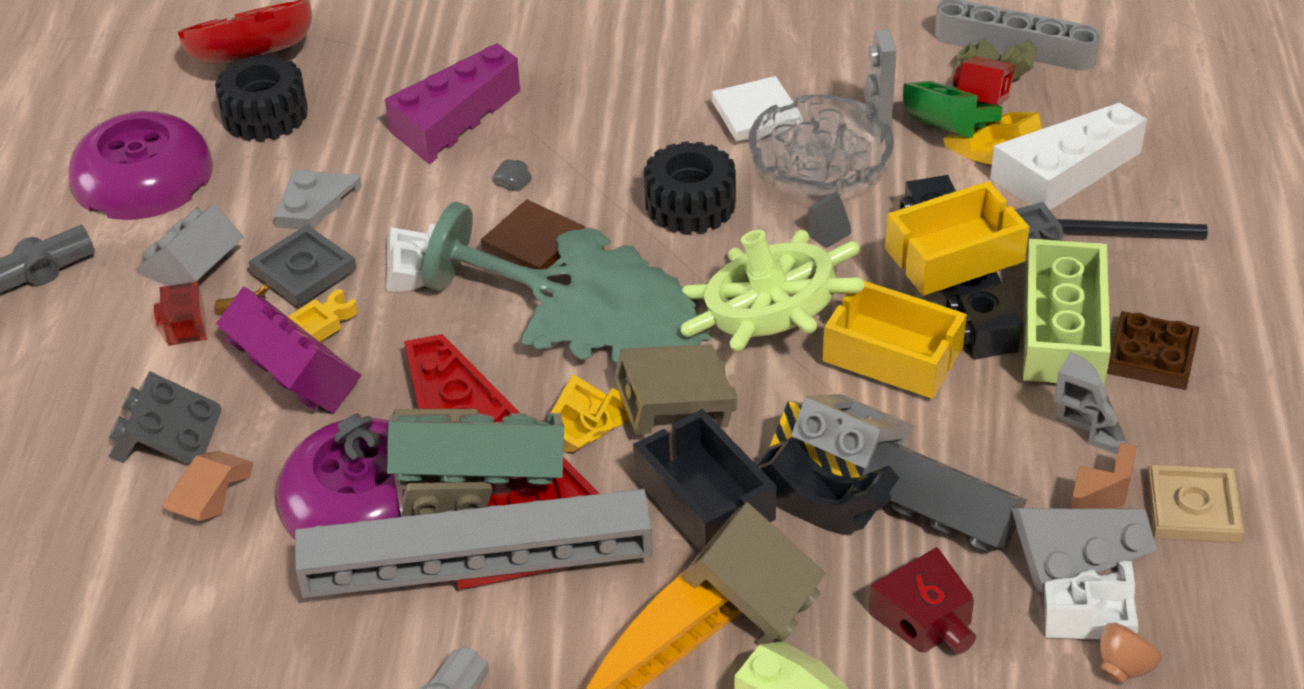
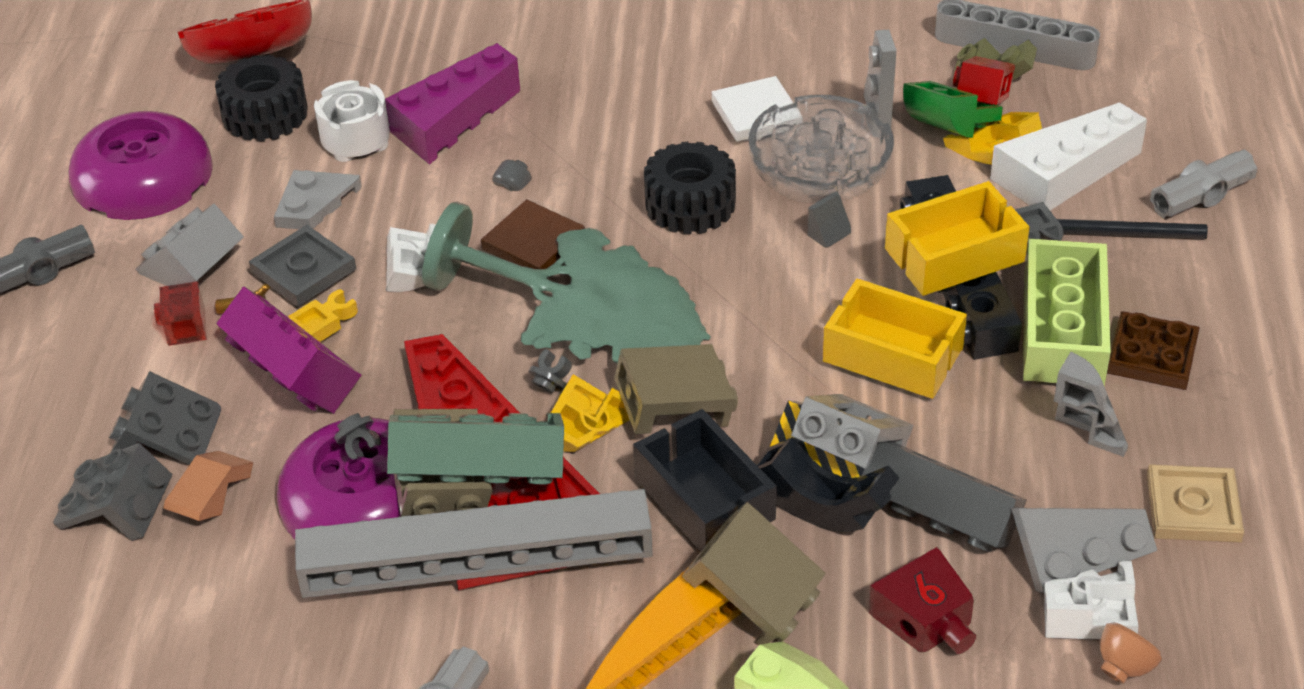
(119, 486): none -> dark grey bracket
(352, 120): none -> white brick
(550, 377): none -> dark grey plate
(773, 286): yellowish green piece -> none
(1103, 488): nougat slope -> none
(1203, 183): none -> light grey piece

